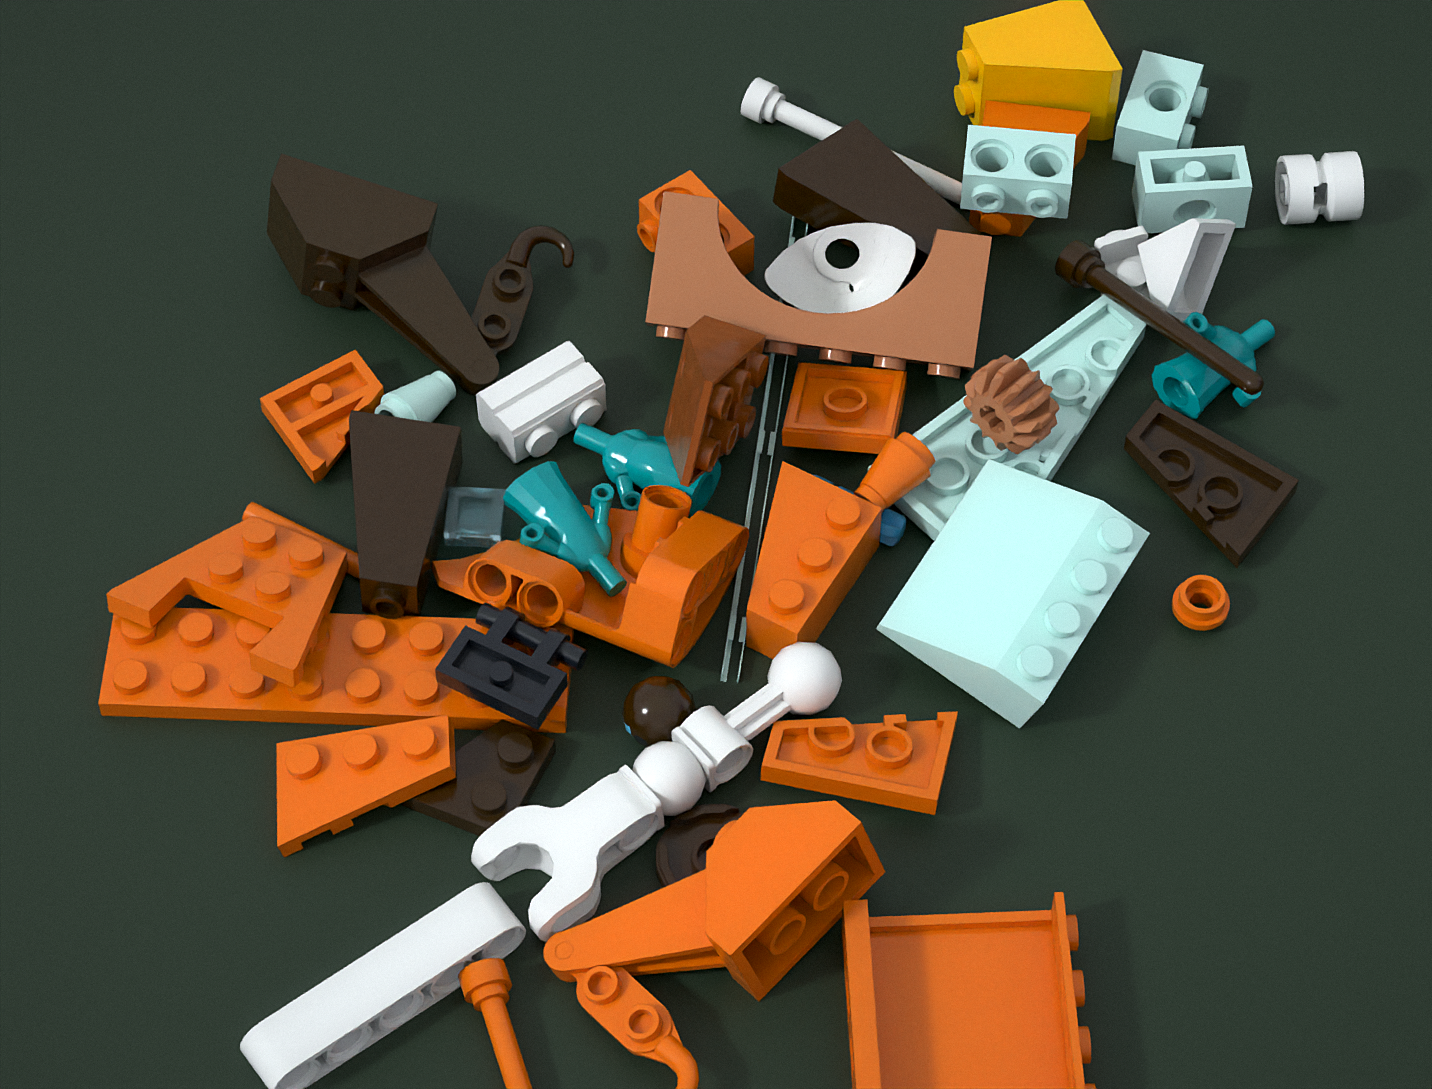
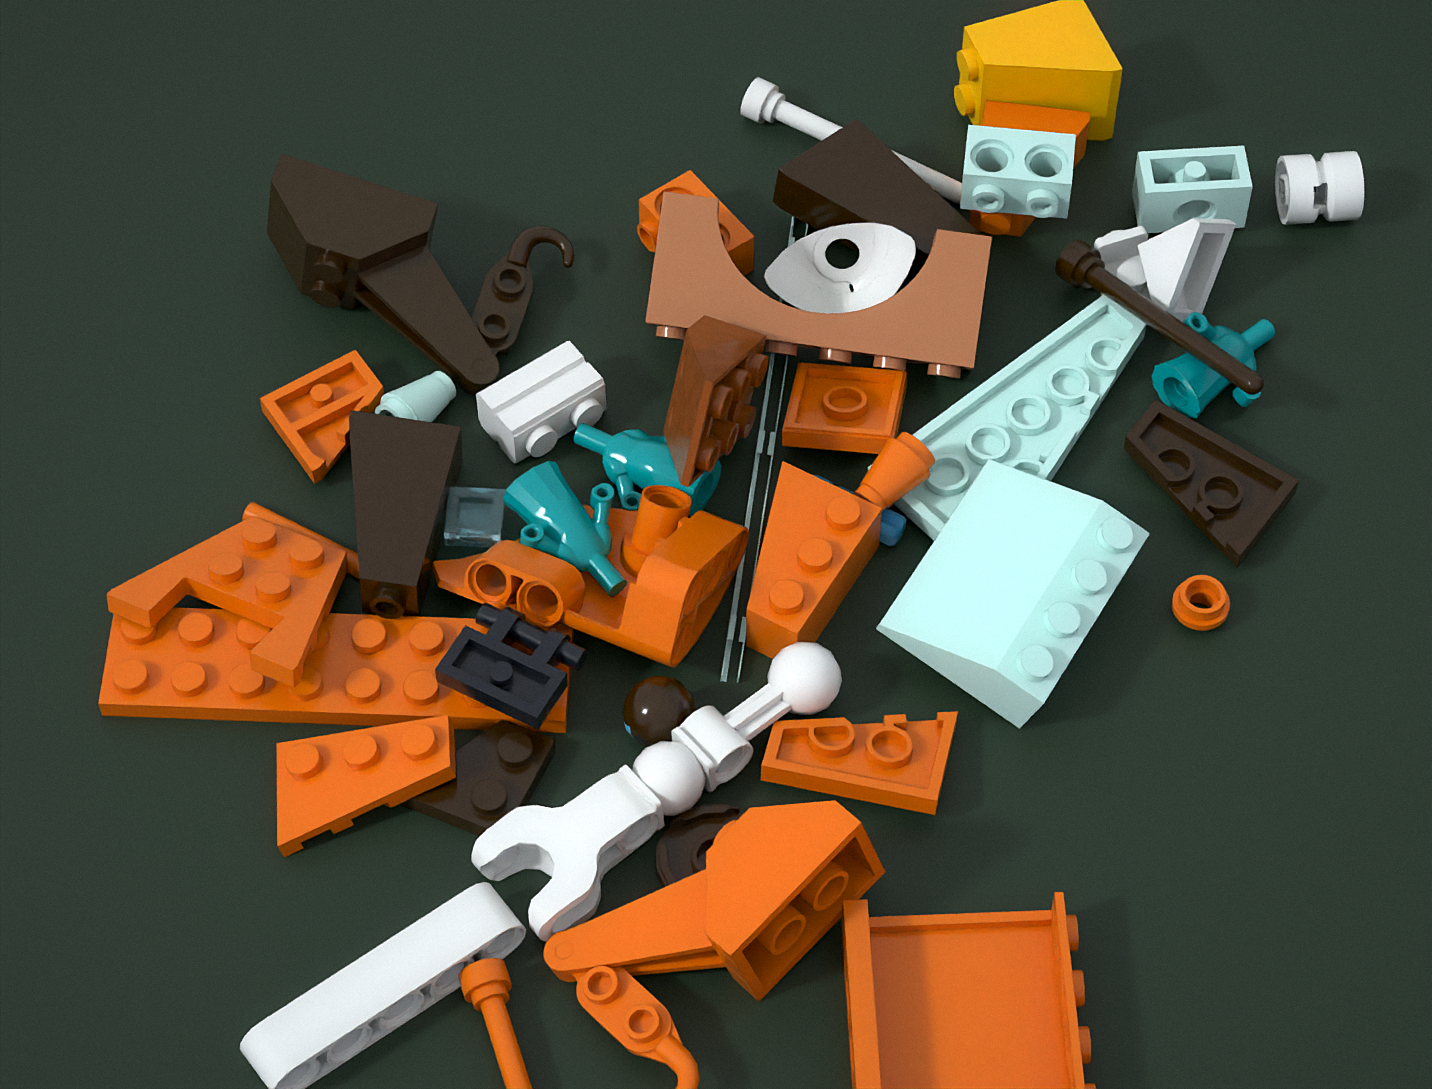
(1011, 404): nougat gear -> none
(1160, 107): light aqua brick -> none

